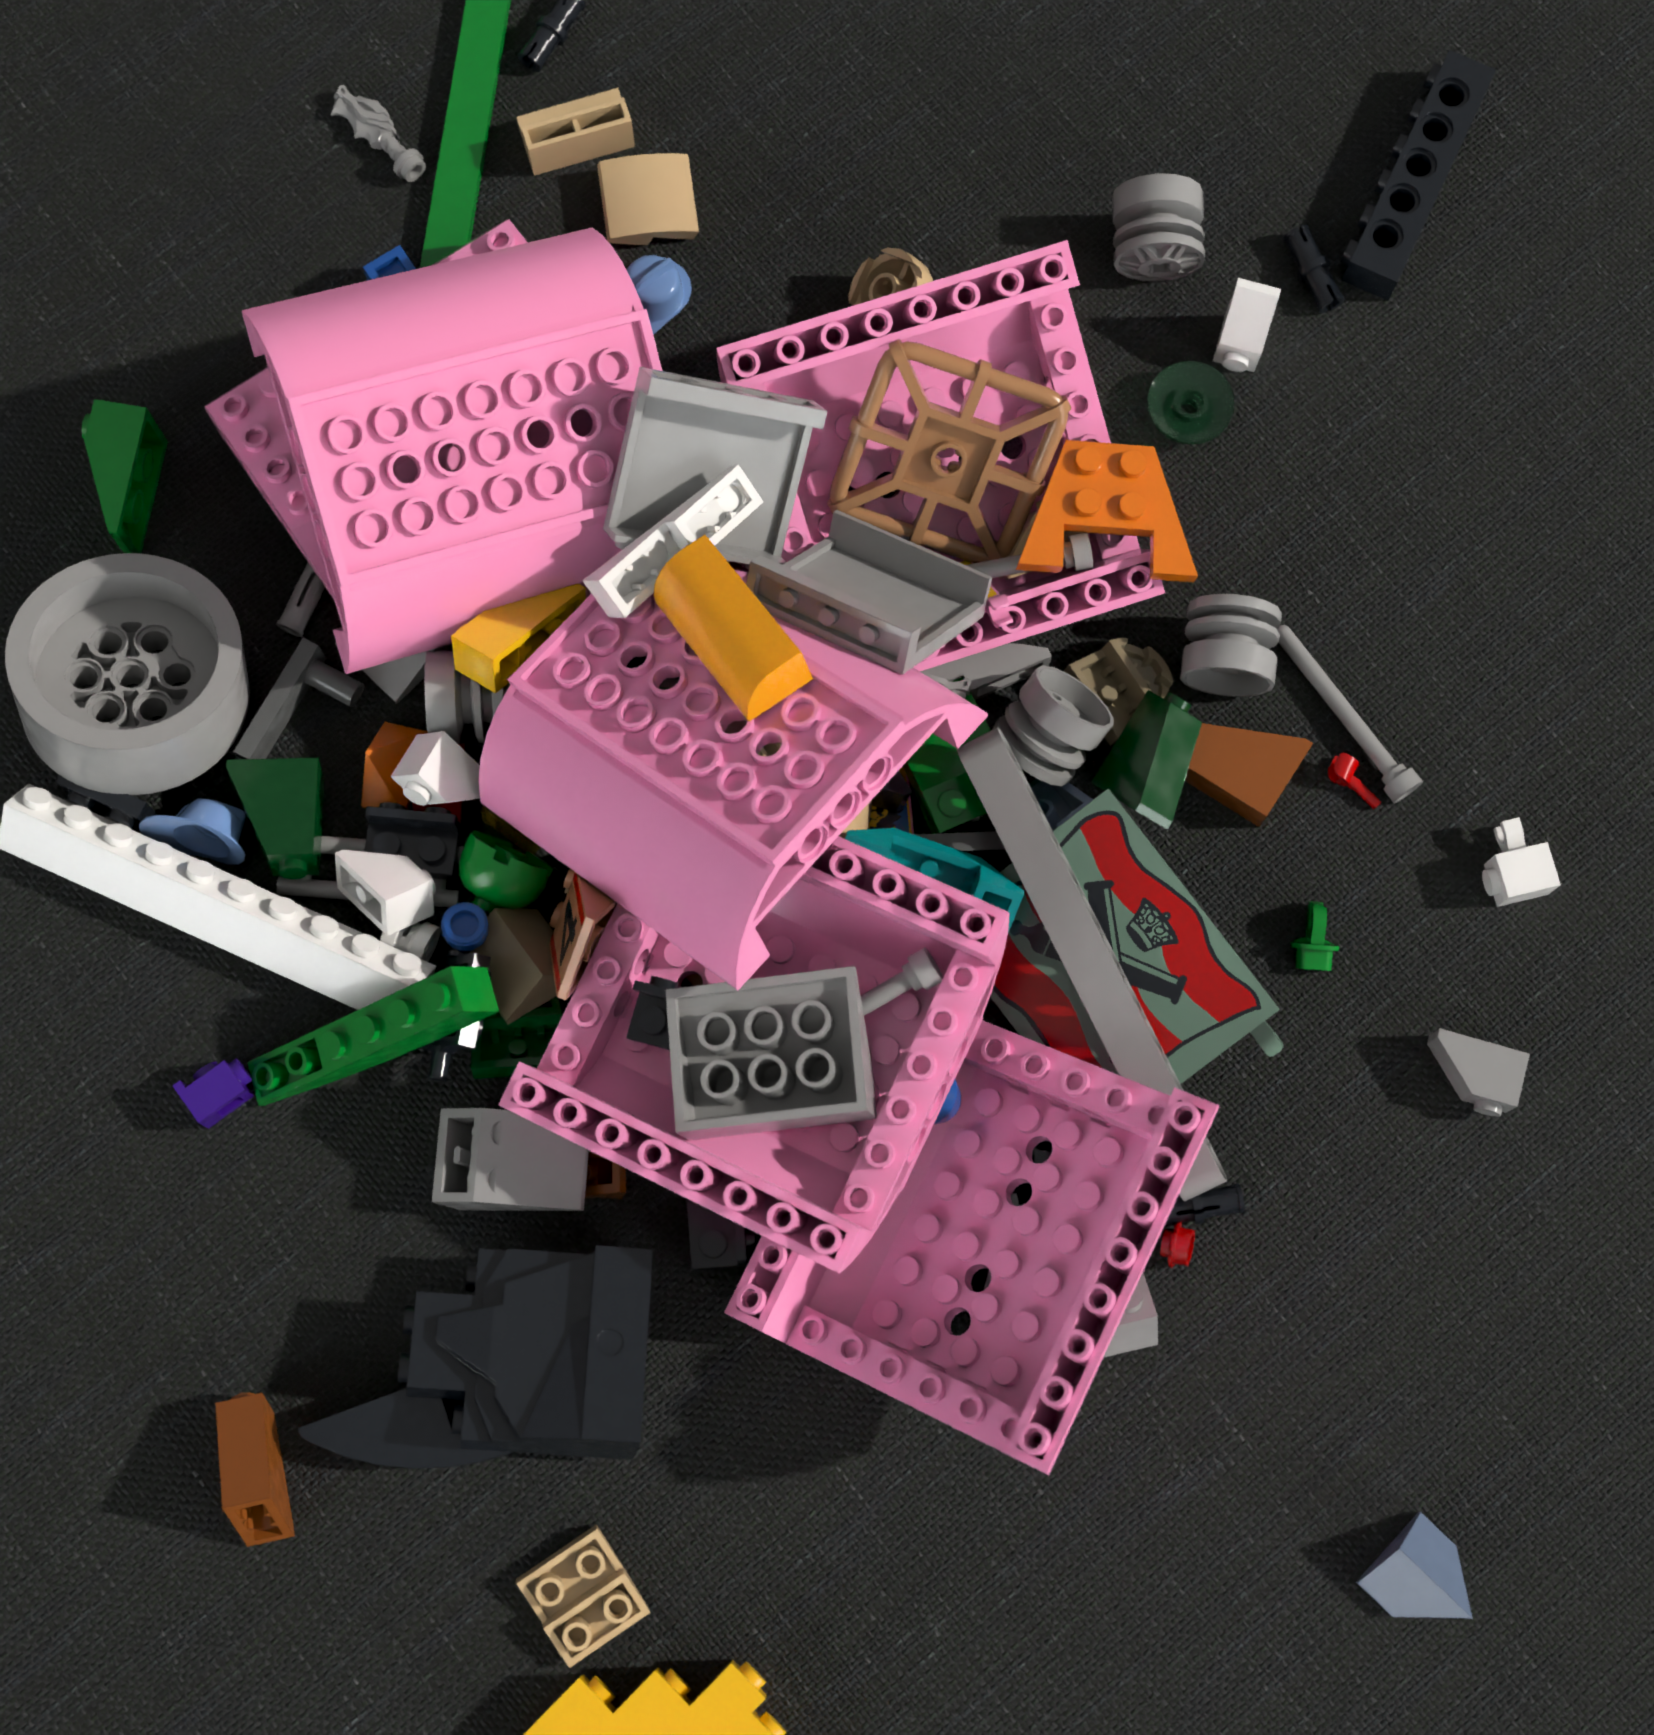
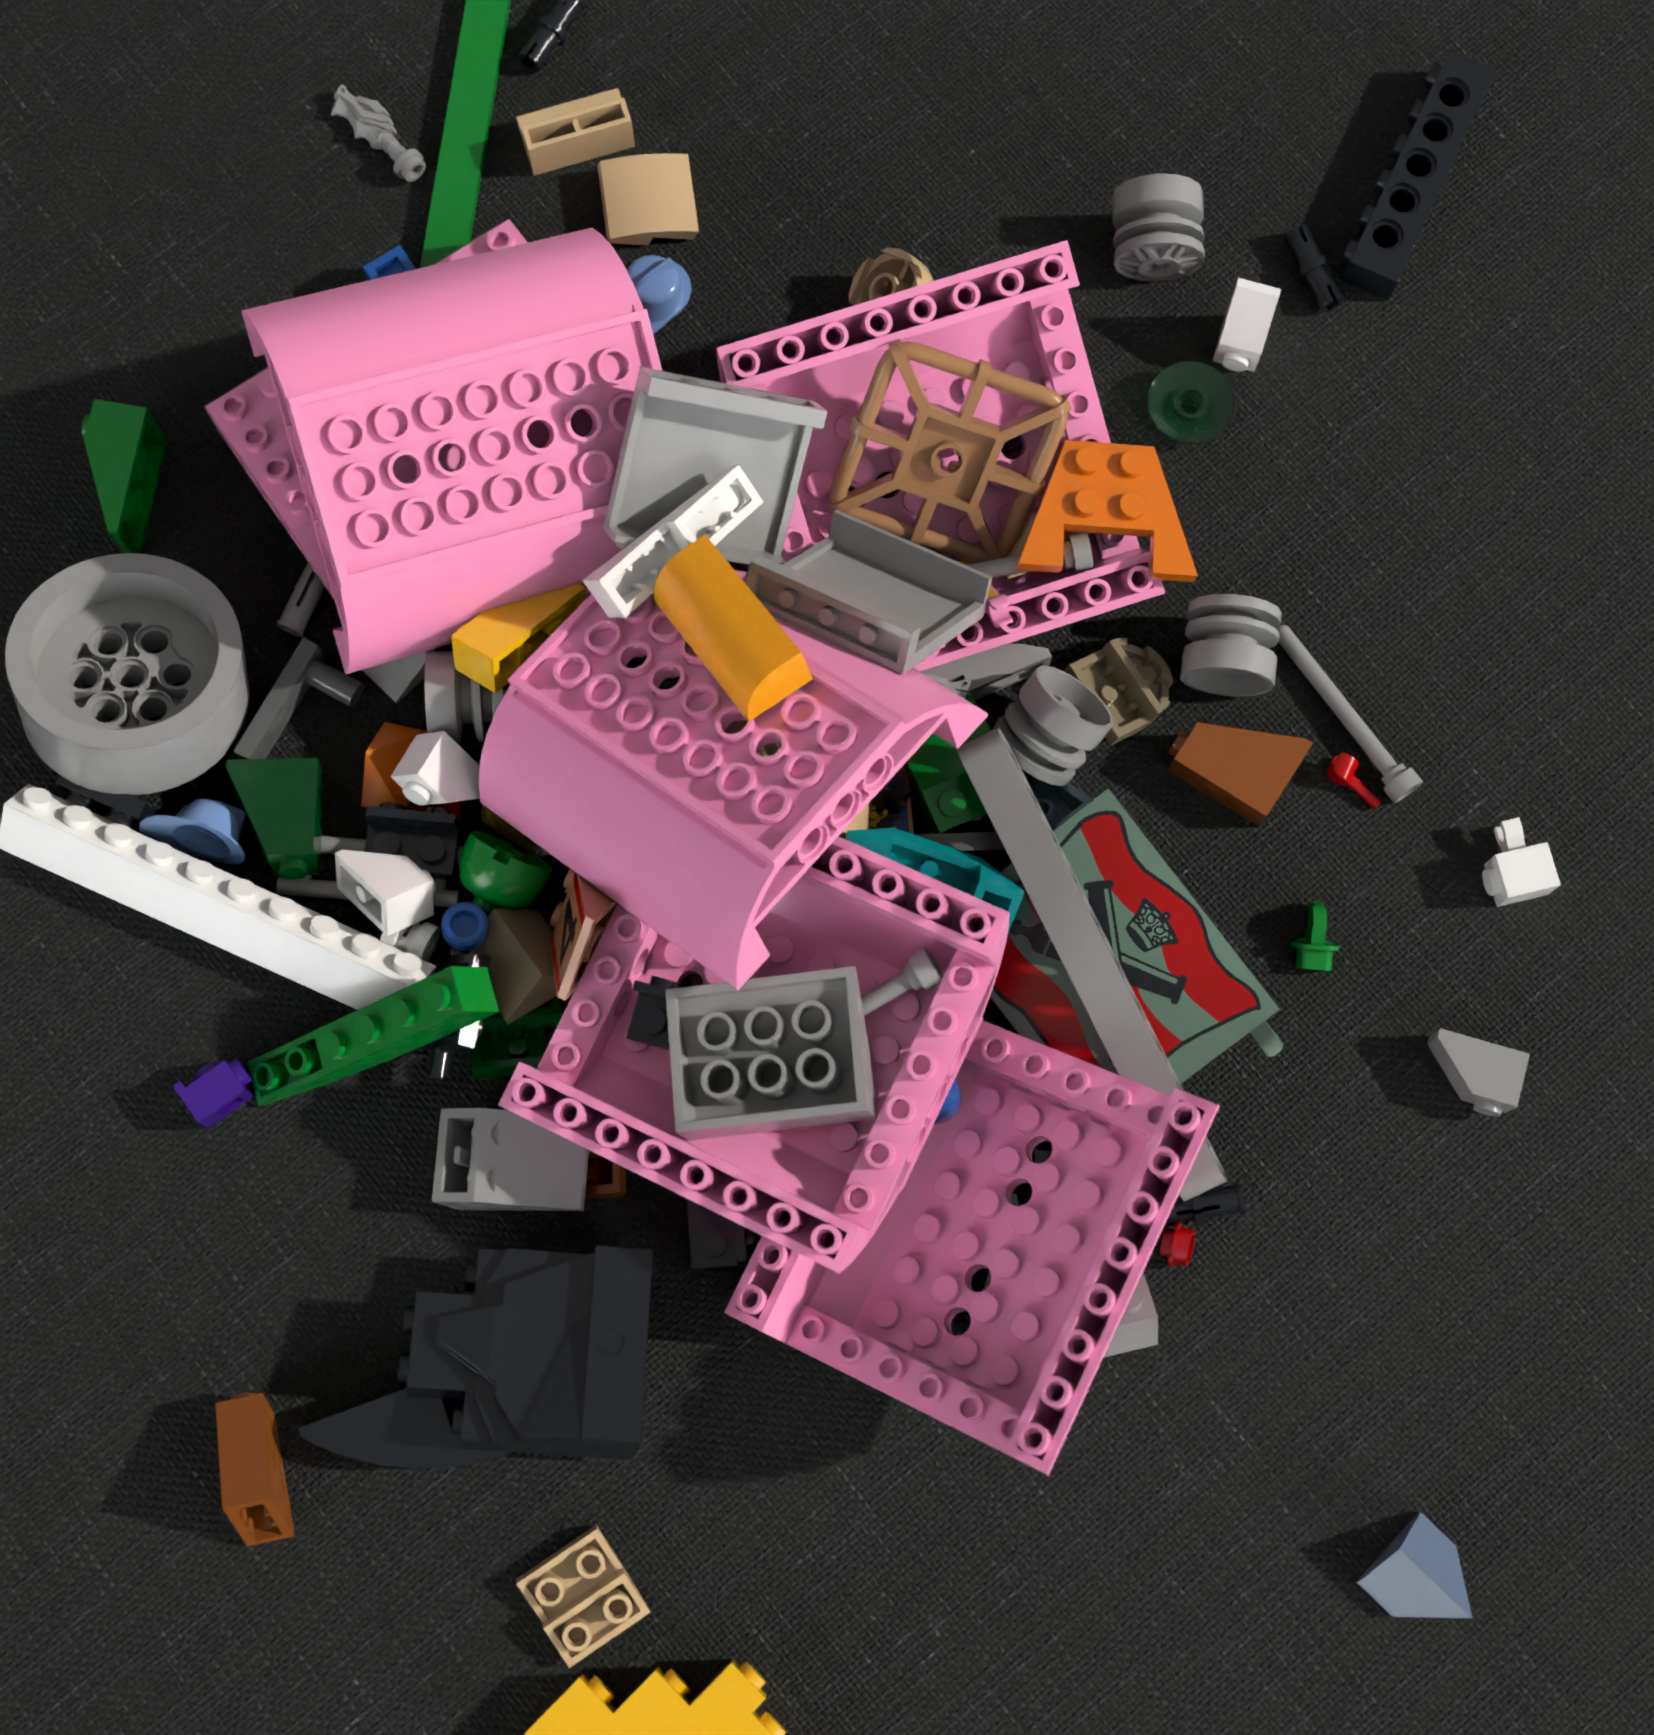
(1152, 757): dark green slope -> none

